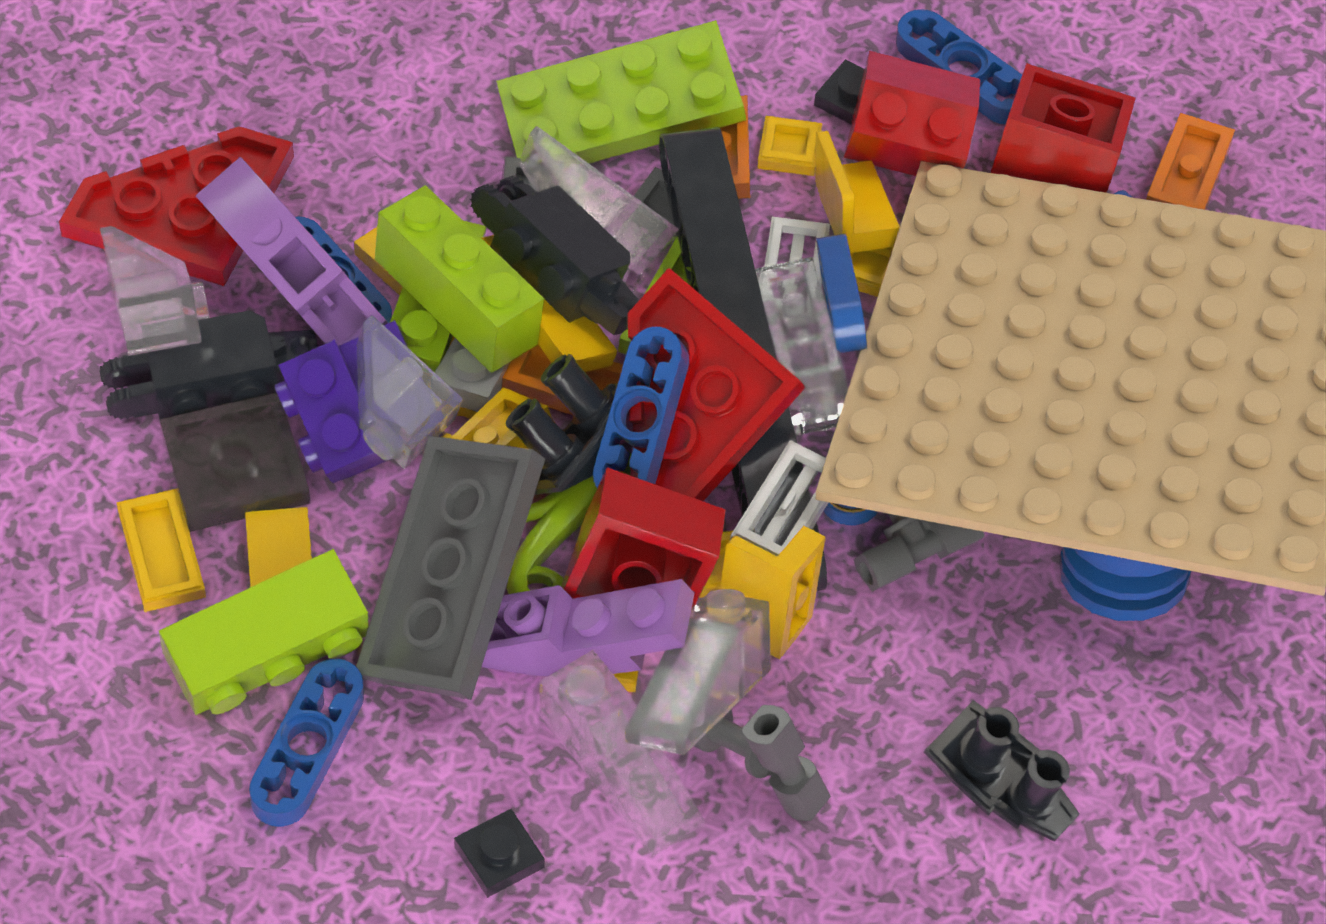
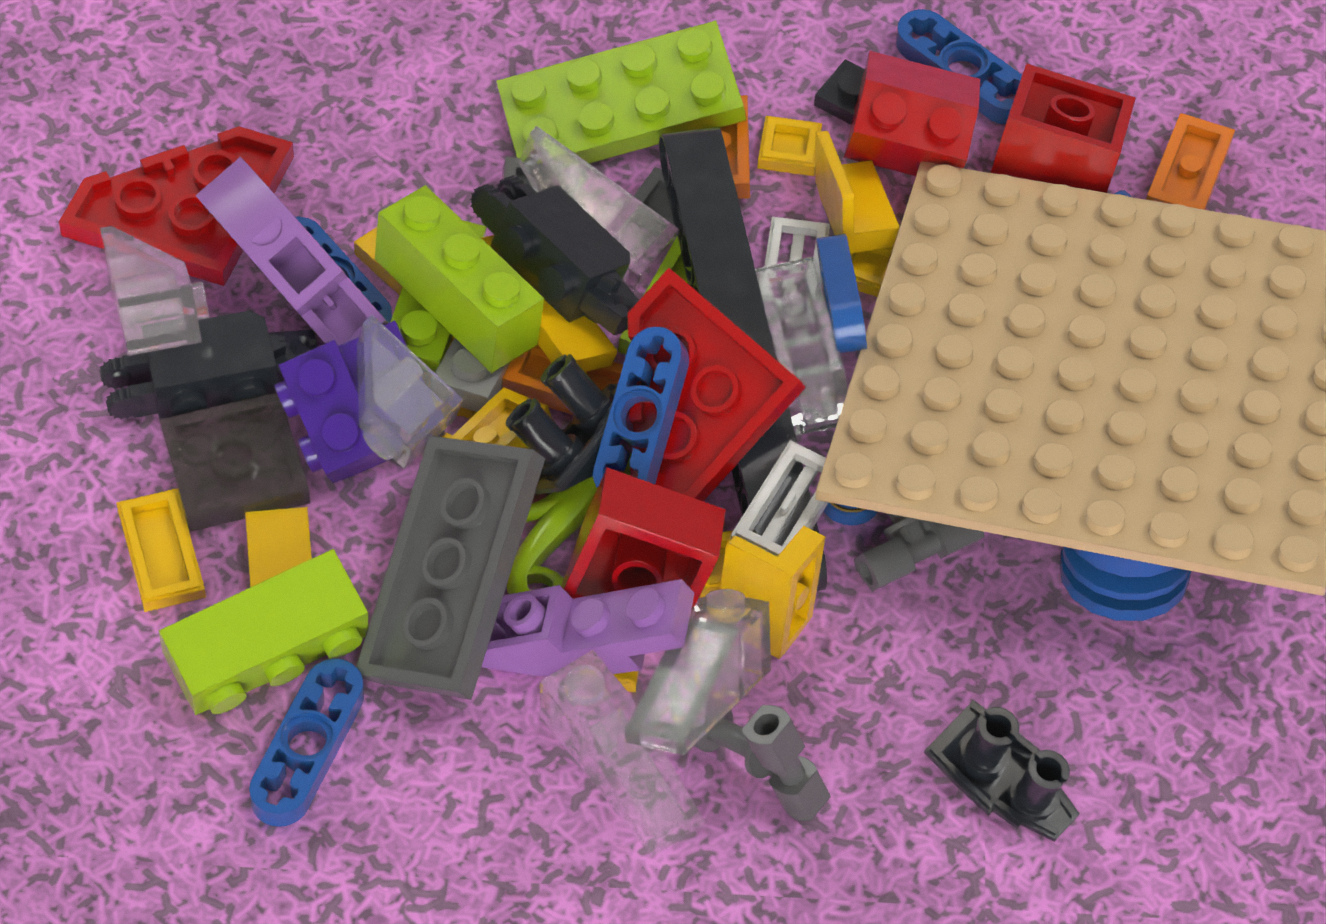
(499, 852): black plate -> none

